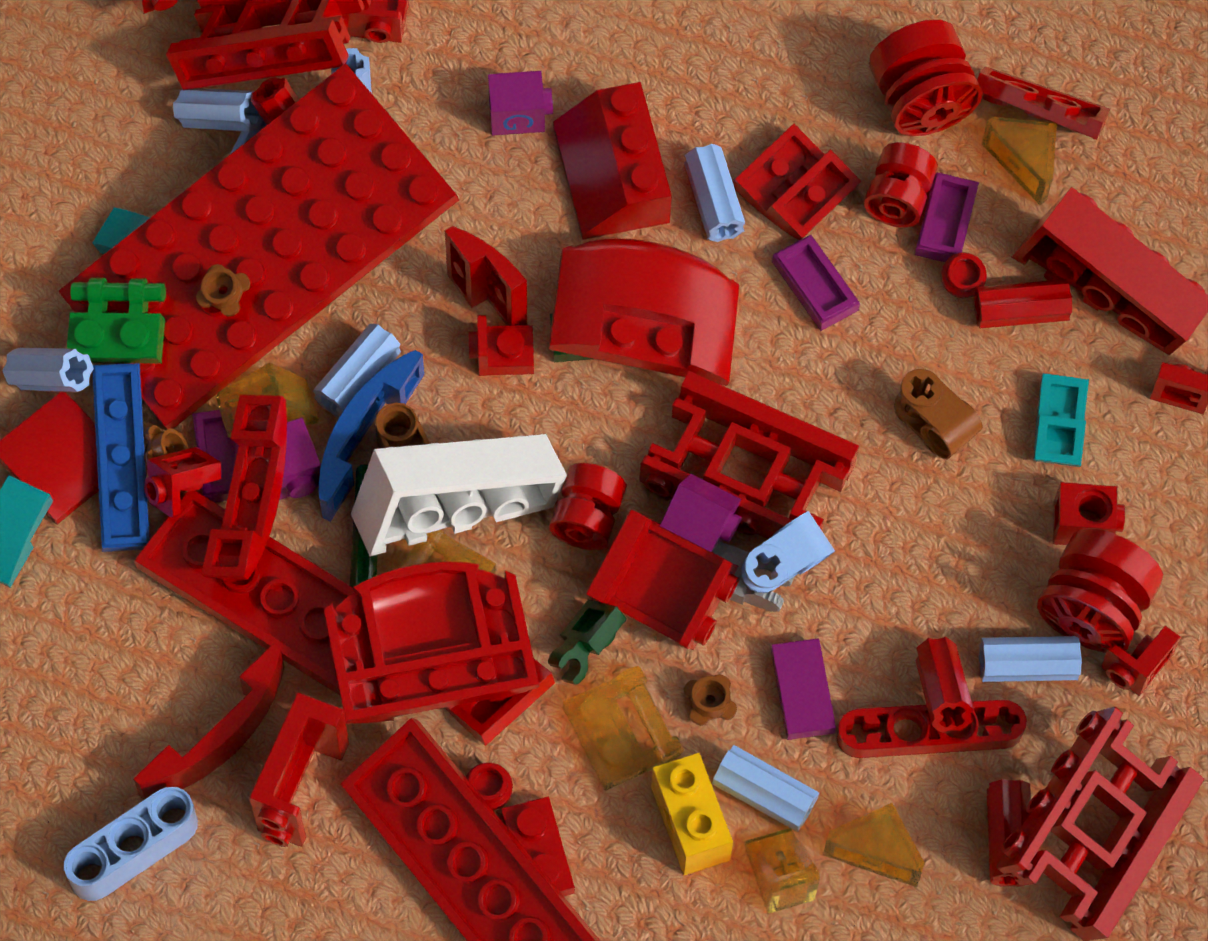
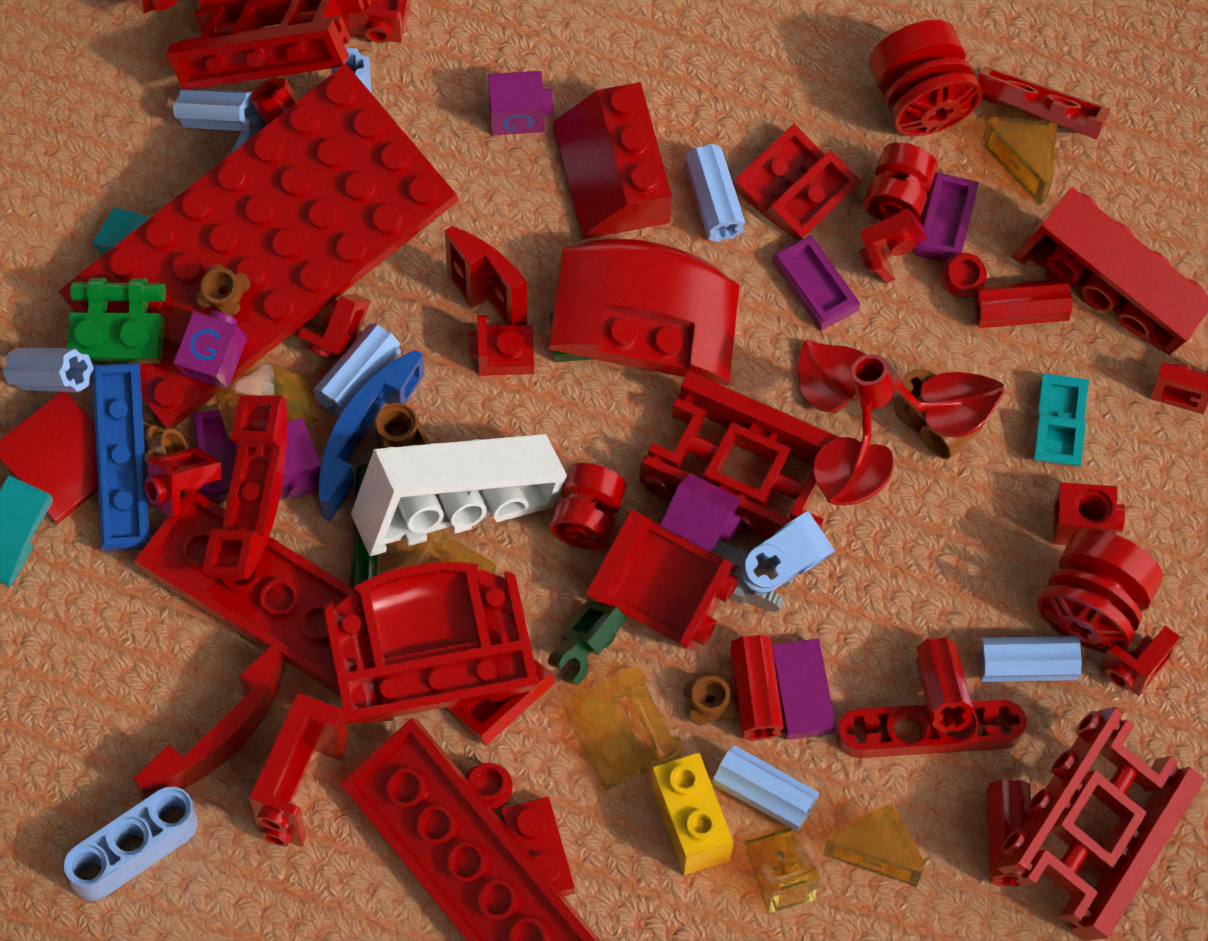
(211, 348): none -> magenta brick
(343, 322): none -> red bracket
(756, 687): none -> red axle
(834, 374): none -> red plant
(890, 237): none -> red bracket

